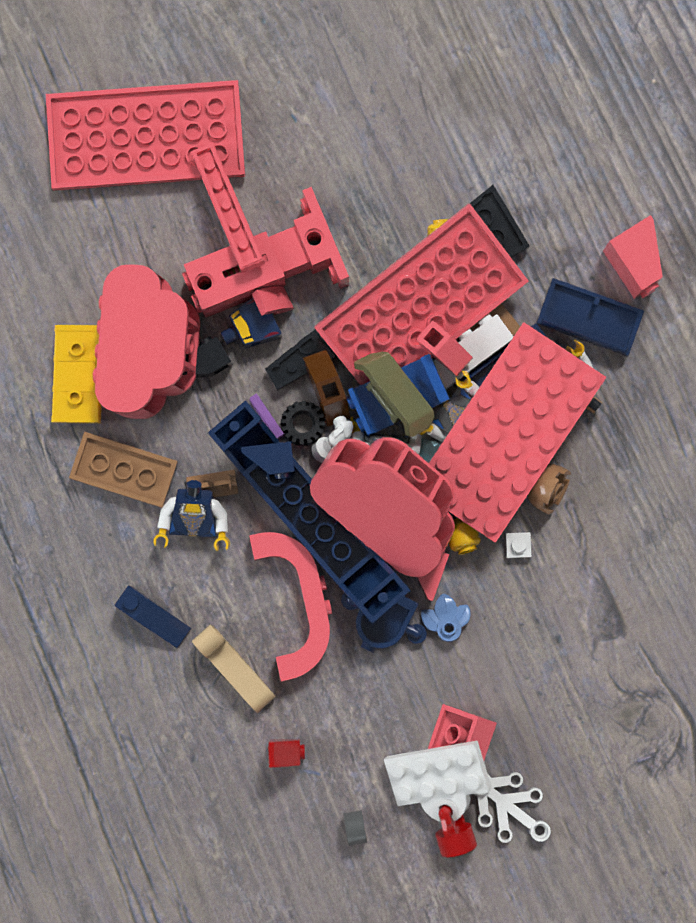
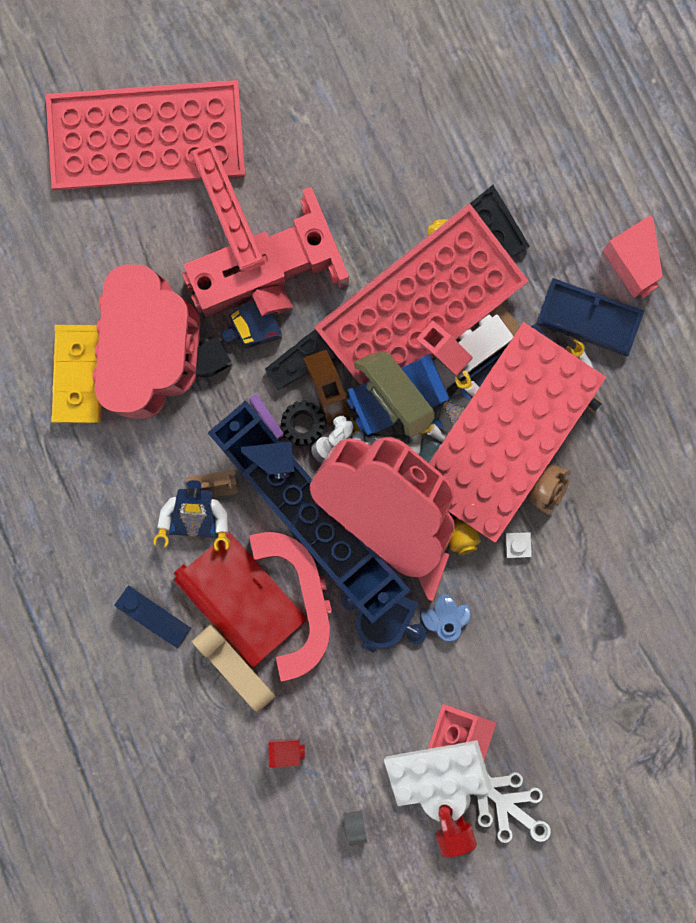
(123, 469): medium nougat plate -> none
(239, 600): none -> red door

